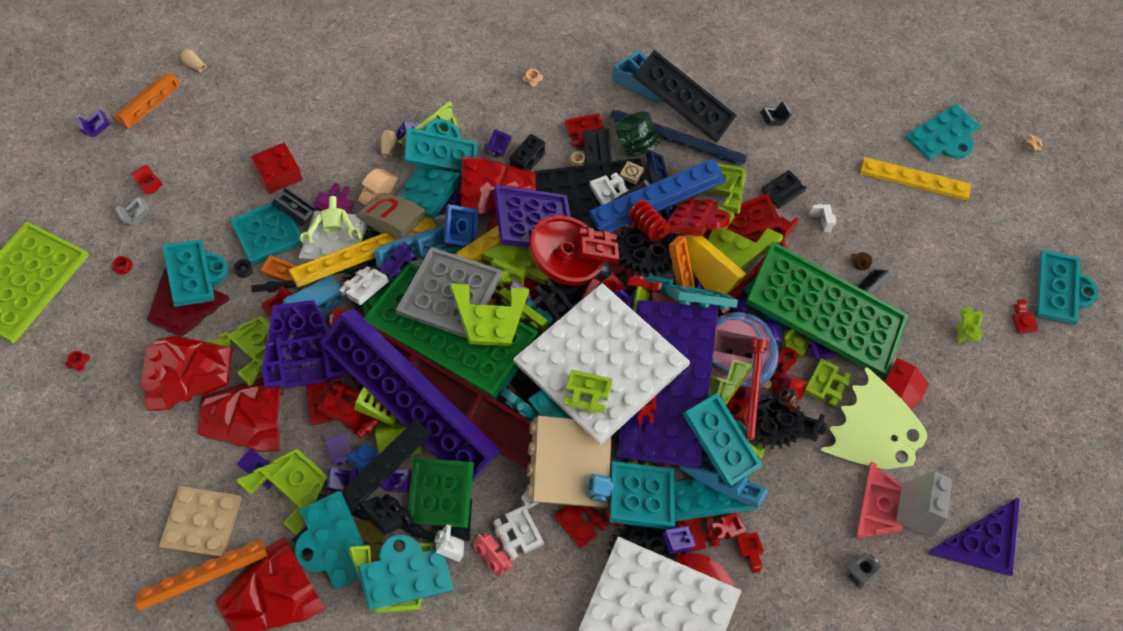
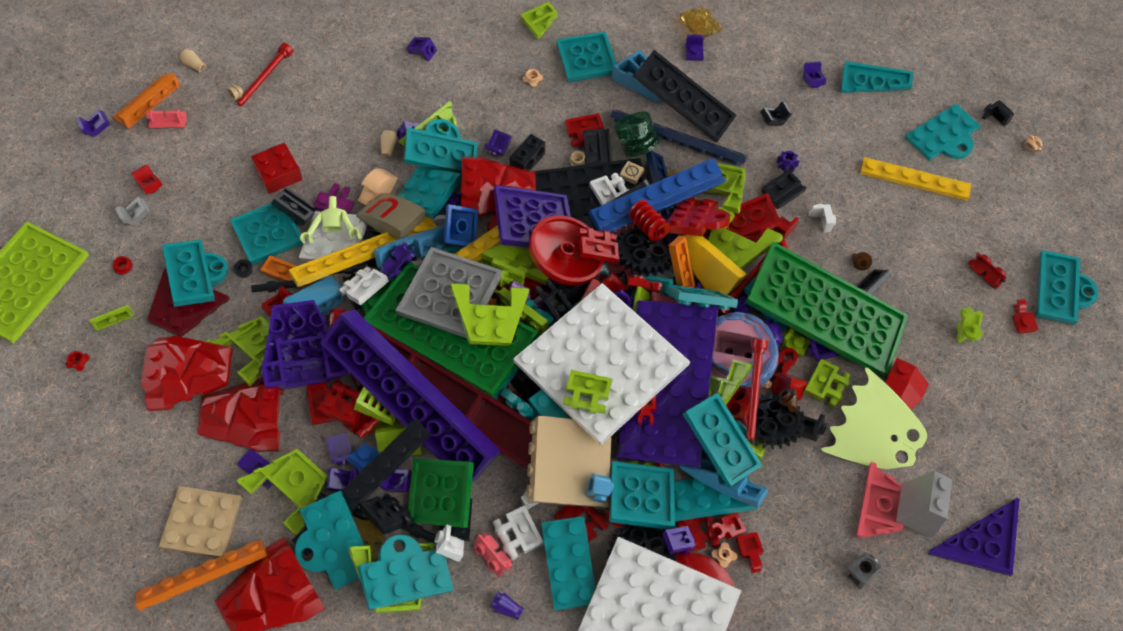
(112, 317): none -> lime slope
(170, 119): none -> coral hinge
(235, 92): none -> tan plate
(284, 51): none -> red piece
(422, 46): none -> dark purple bracket
(506, 606): none -> dark purple cone
(539, 19): none -> lime wing
(568, 563): none -> teal plate
(586, 56): none -> teal plate
(694, 47): none -> dark purple bracket
(697, 25): none -> clear yellow plate
(718, 555): none -> light nougat plate
(787, 161): none -> dark purple gear
(812, 74): none -> dark purple bracket
(872, 78): none -> teal wing
(983, 264): none -> red hinge
(999, 112): none -> black bracket

